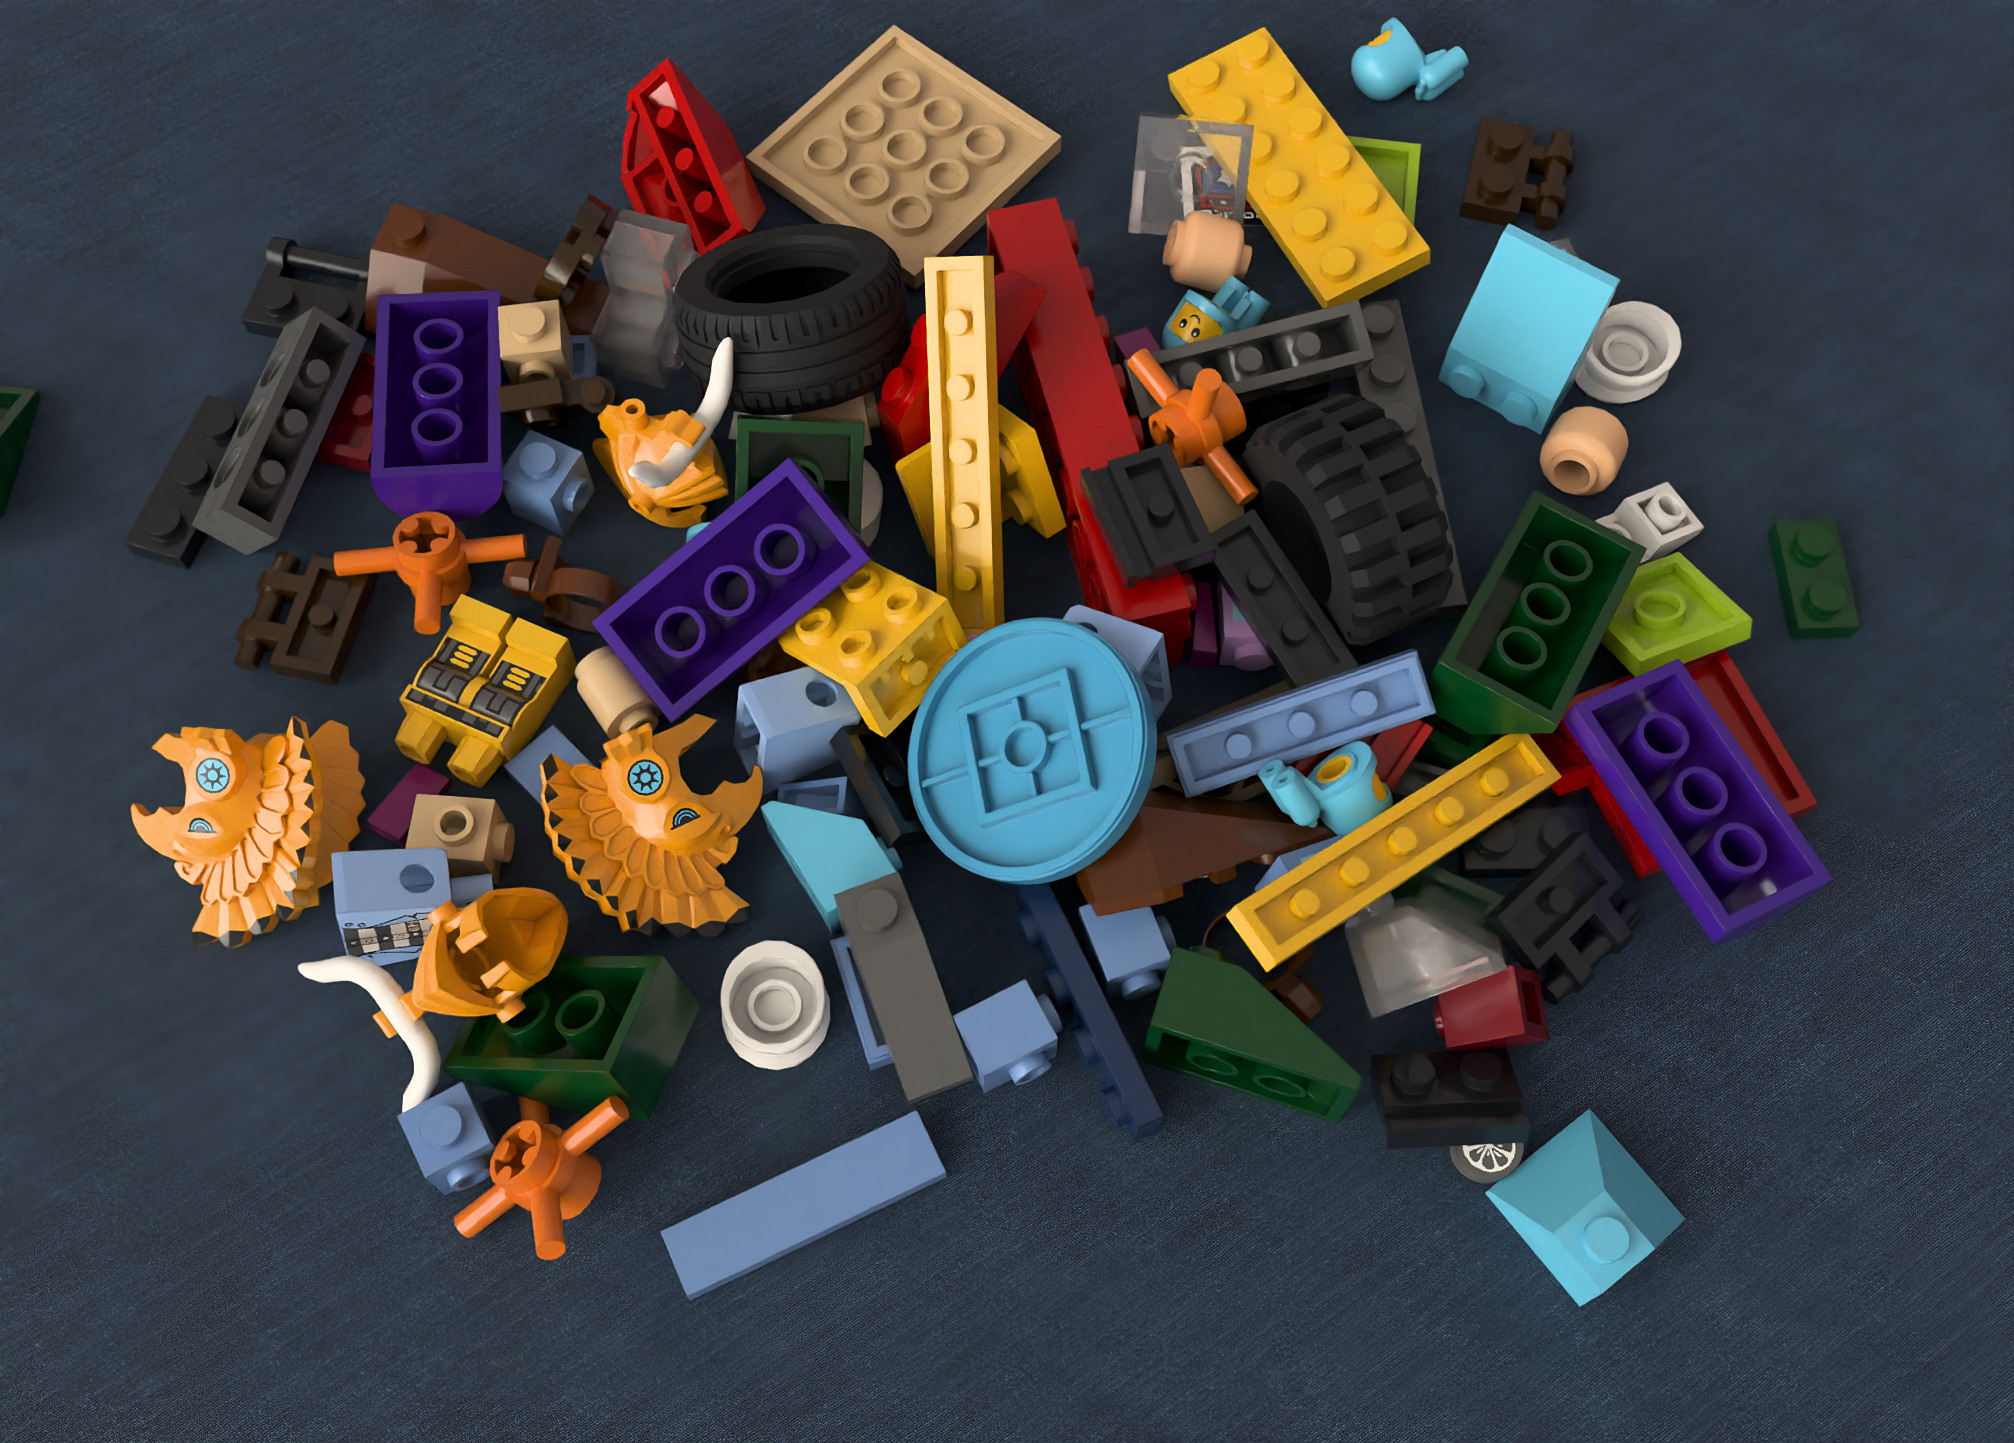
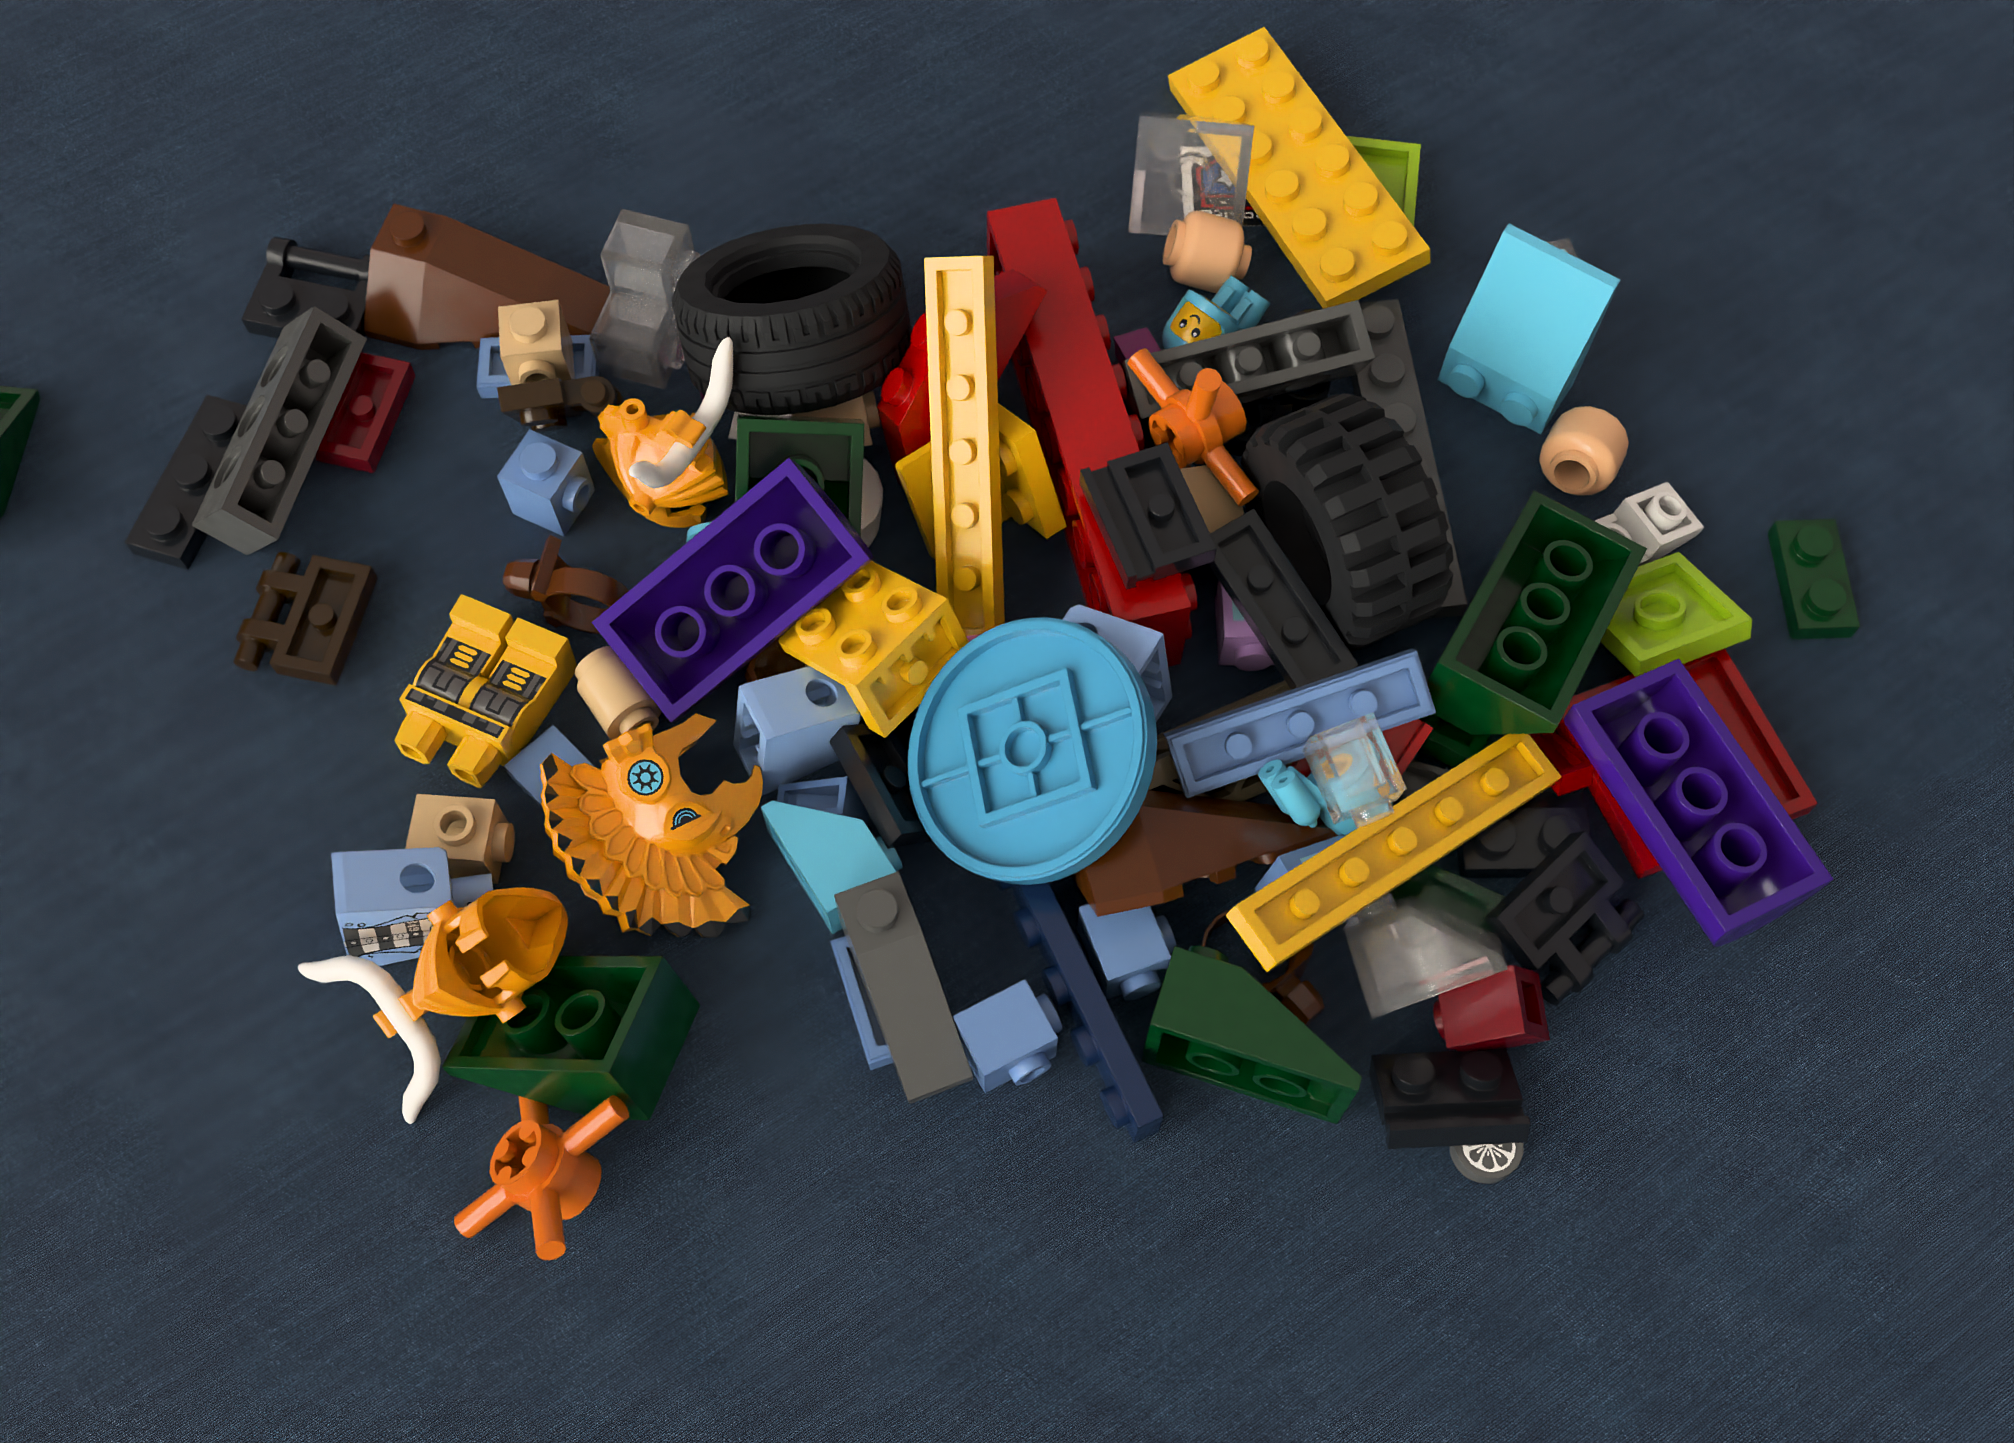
(257, 822): light orange piece -> none
(395, 813): magenta piece -> none
(432, 560): orange bar -> none
(438, 403): dark purple brick -> none
(451, 1138): medium blue brick -> none
(576, 253): dark brown plate -> none
(685, 161): red wedge -> none
(774, 1005): white piece -> none
(802, 1205): medium blue tile -> none
(905, 151): tan plate -> none
(1203, 641): magenta piece -> none
(1355, 771): none -> clear brick
(1397, 62): medium azure piece -> none
(1499, 171): dark brown plate -> none
(1585, 1208): medium azure slope -> none
(1630, 353): white piece -> none

